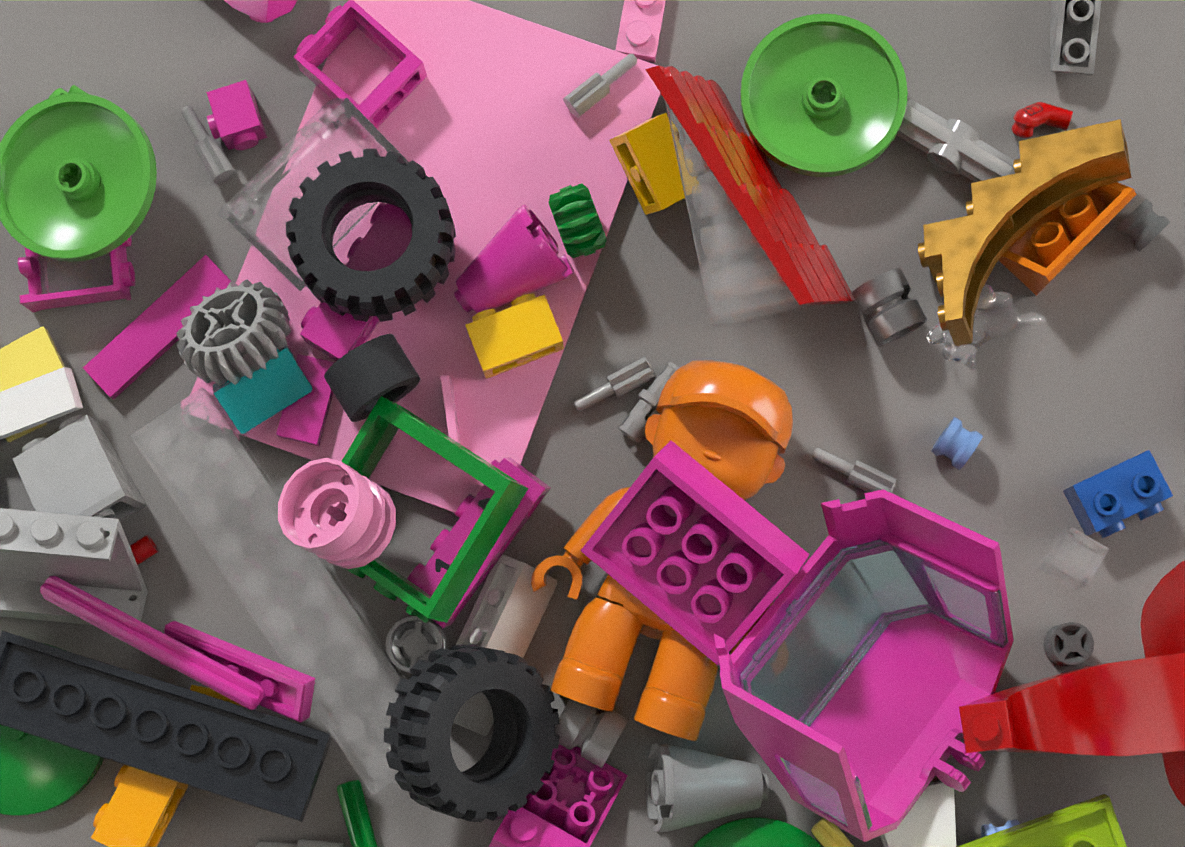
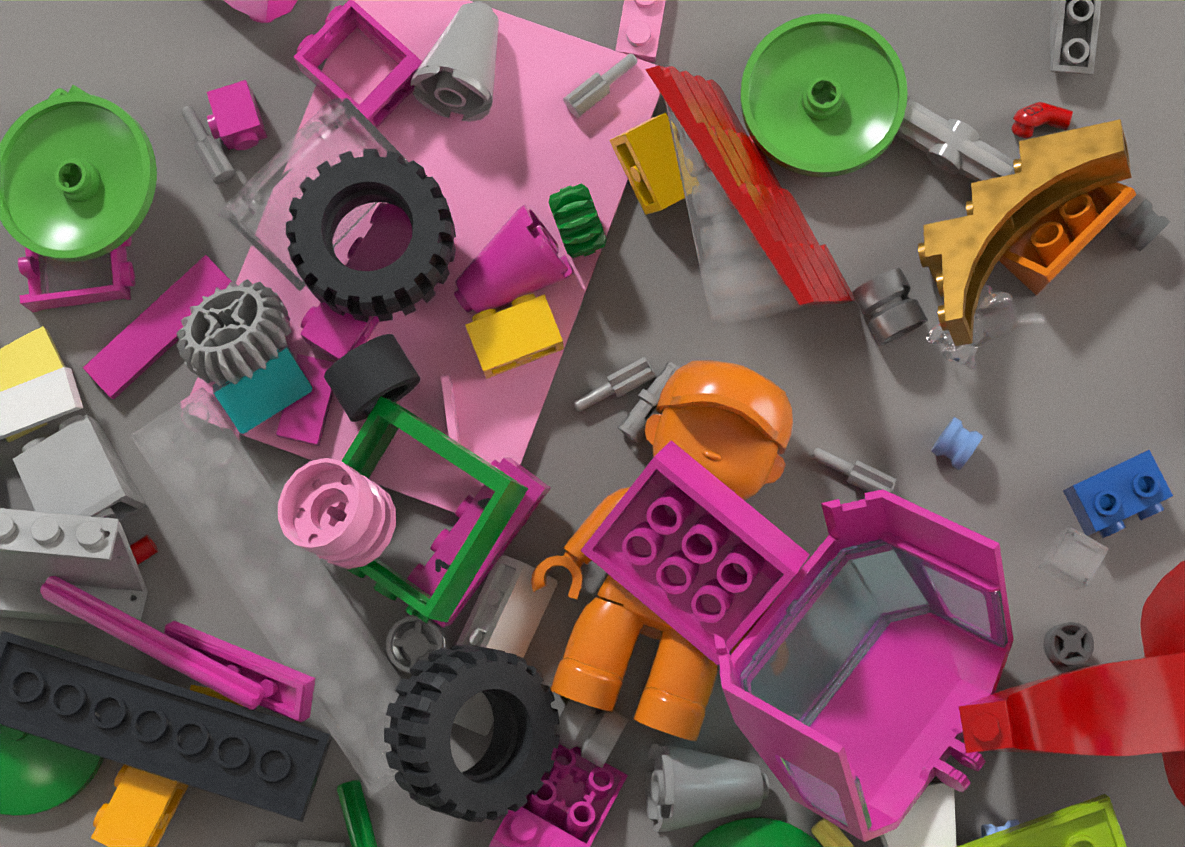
(461, 65): none -> light grey cone

